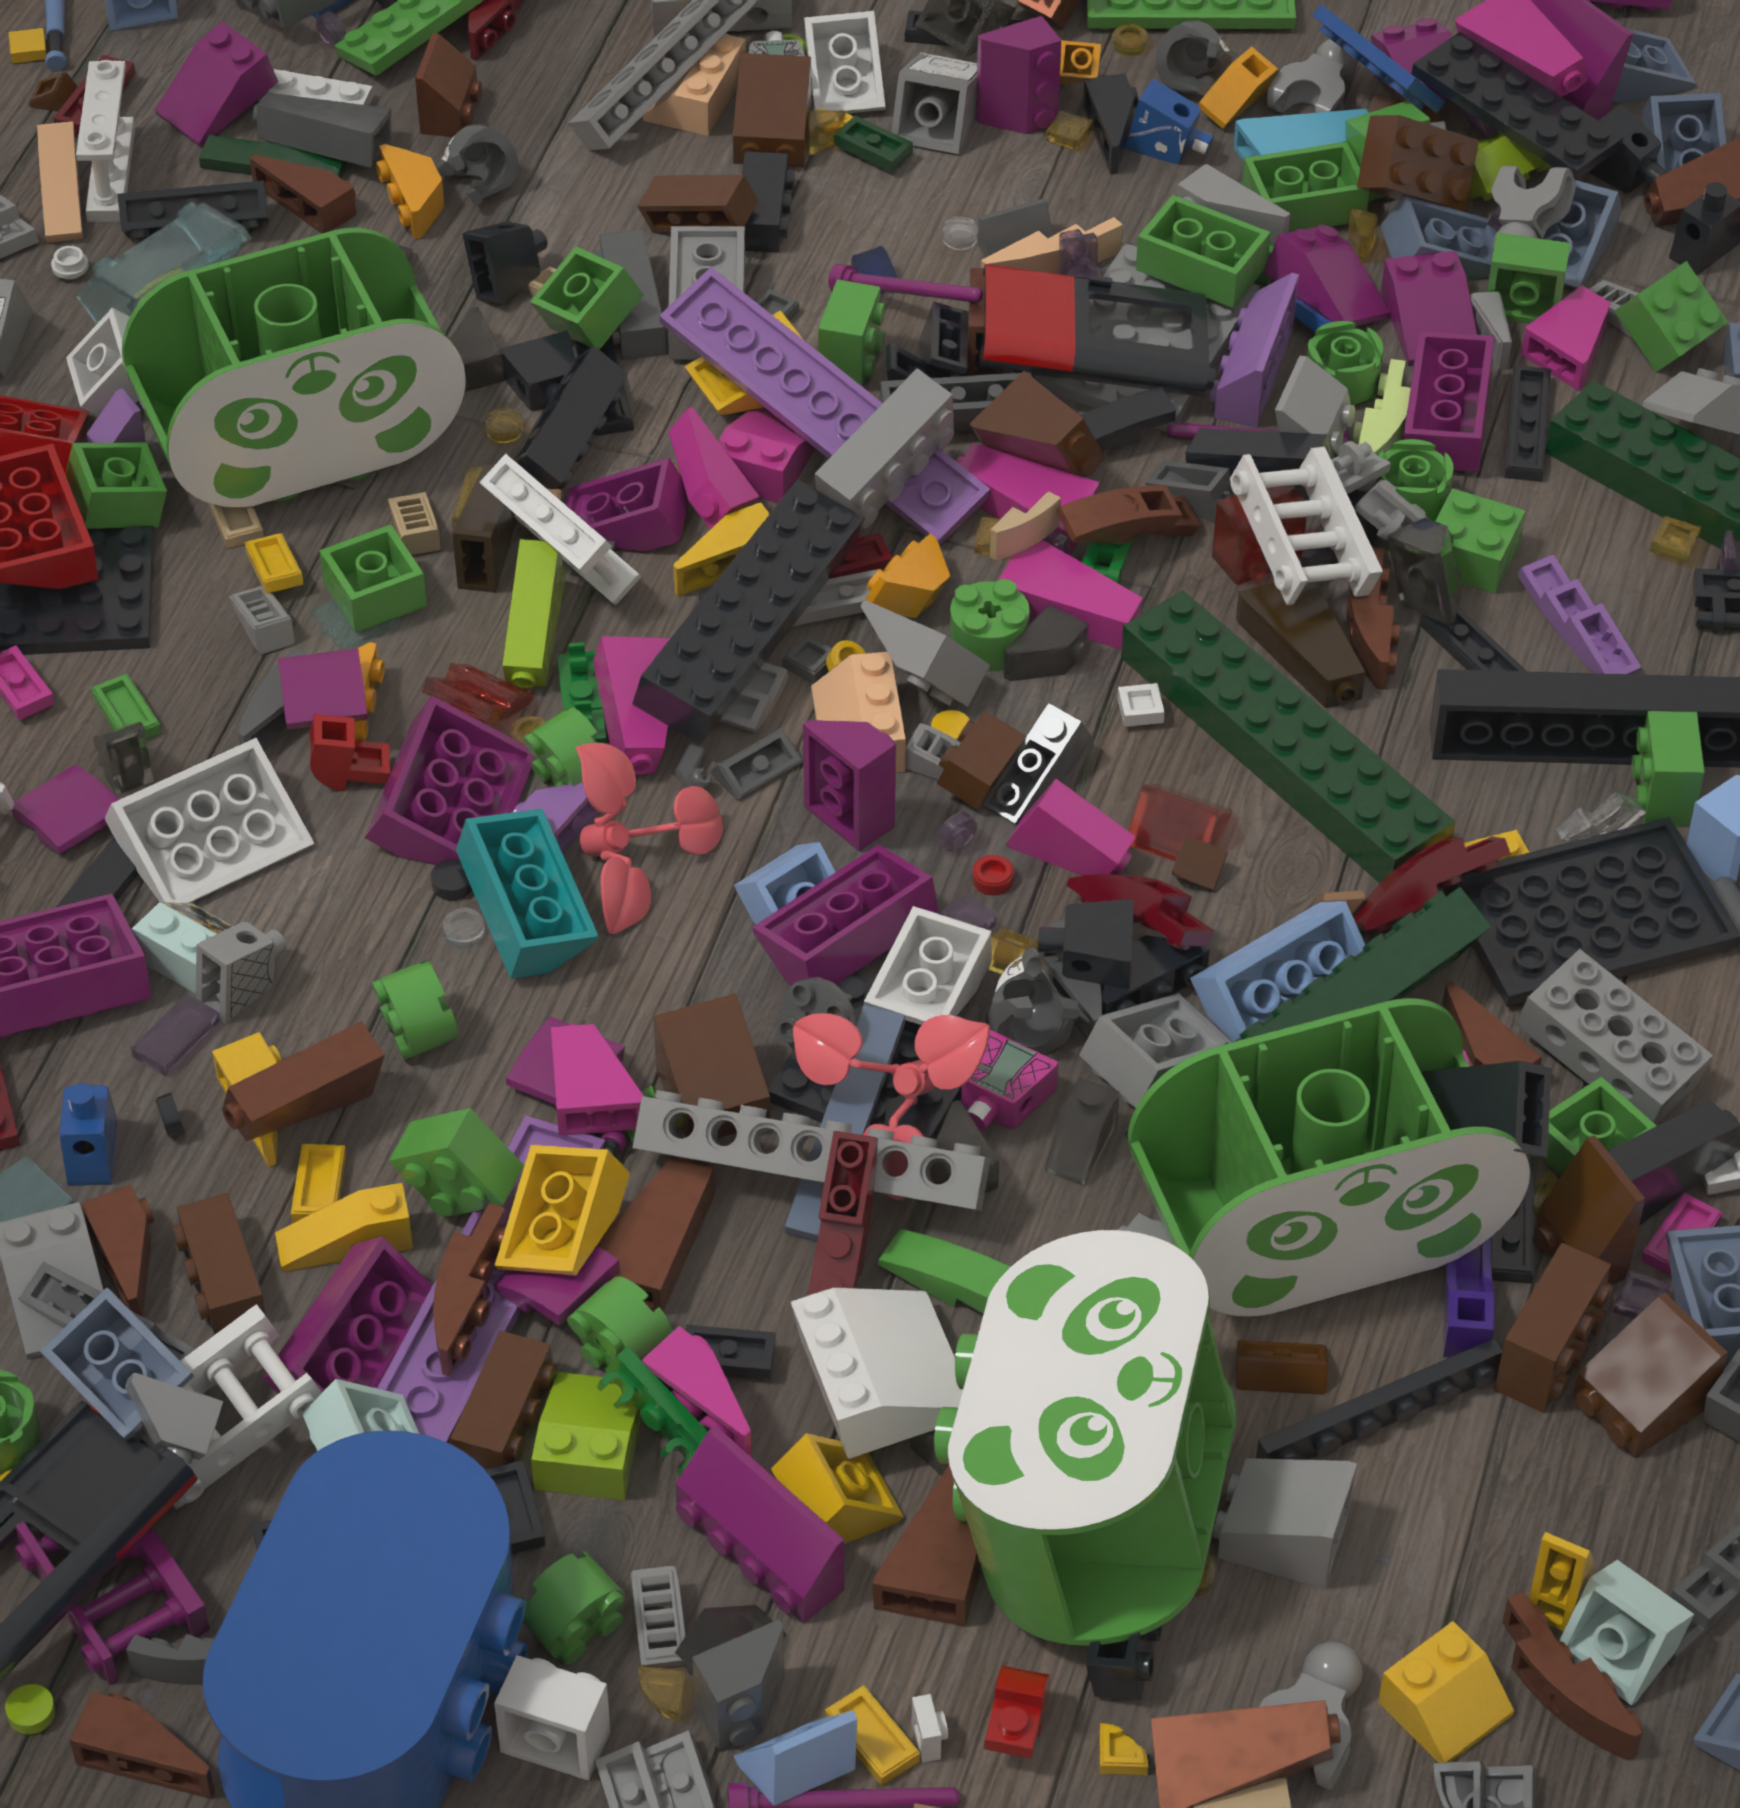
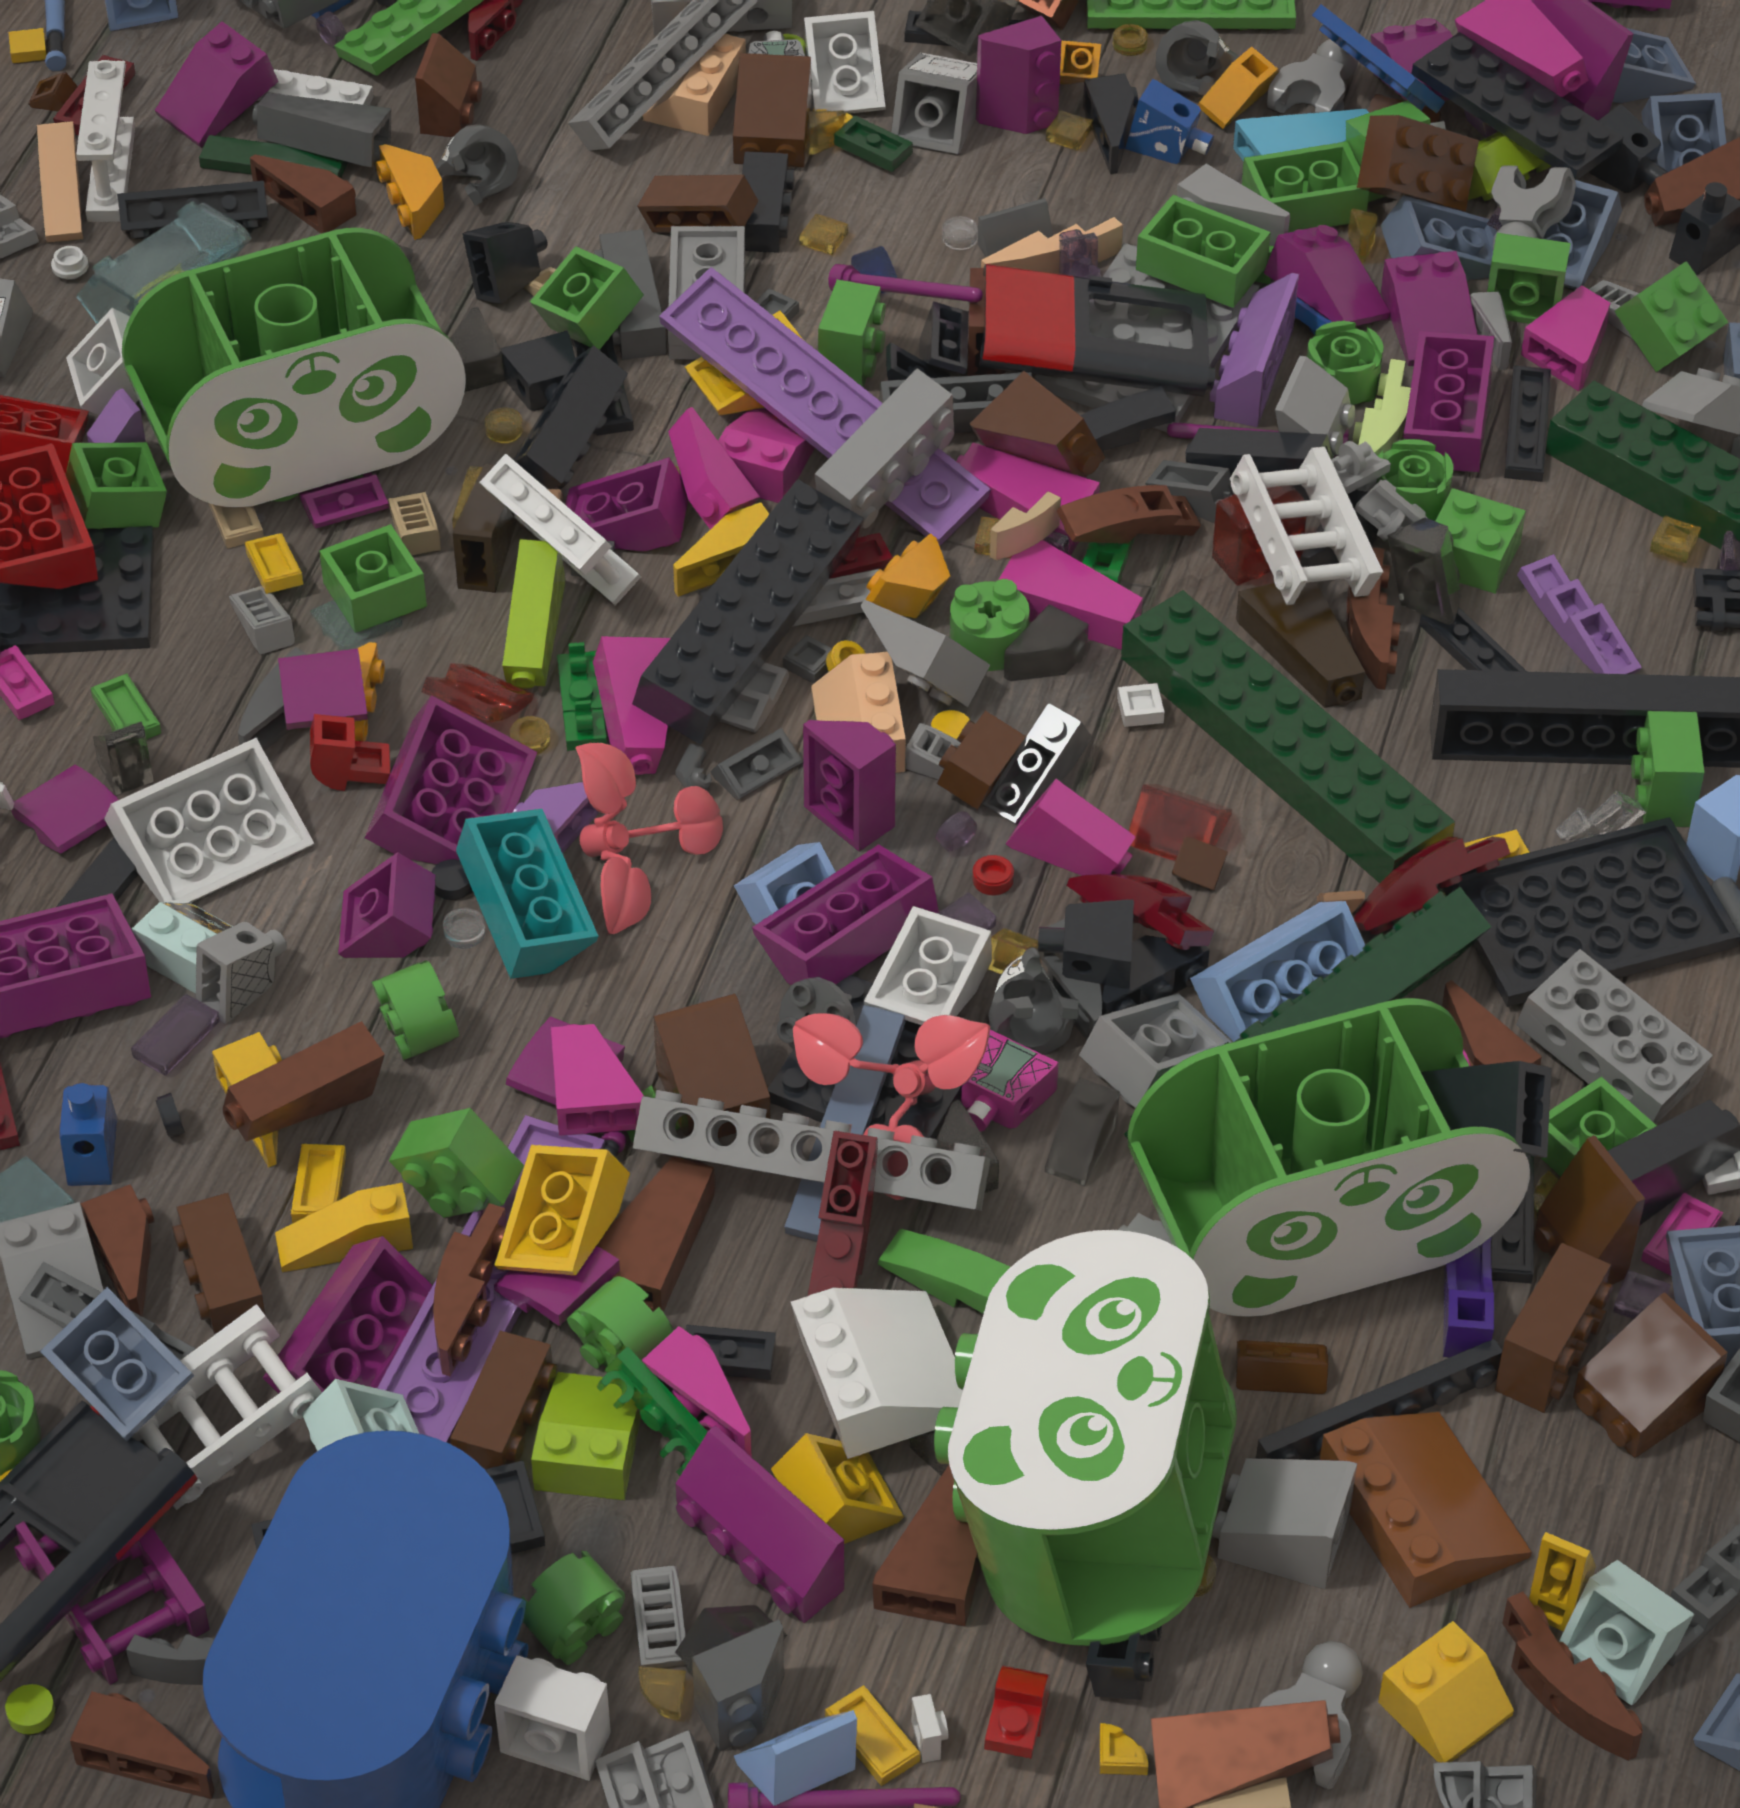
(174, 1415): light grey slope -> none
(343, 500): none -> magenta slope
(388, 911): none -> magenta slope
(555, 747): bright green brick -> none
(824, 234): none -> clear yellow tile
(1423, 1504): none -> dark orange slope

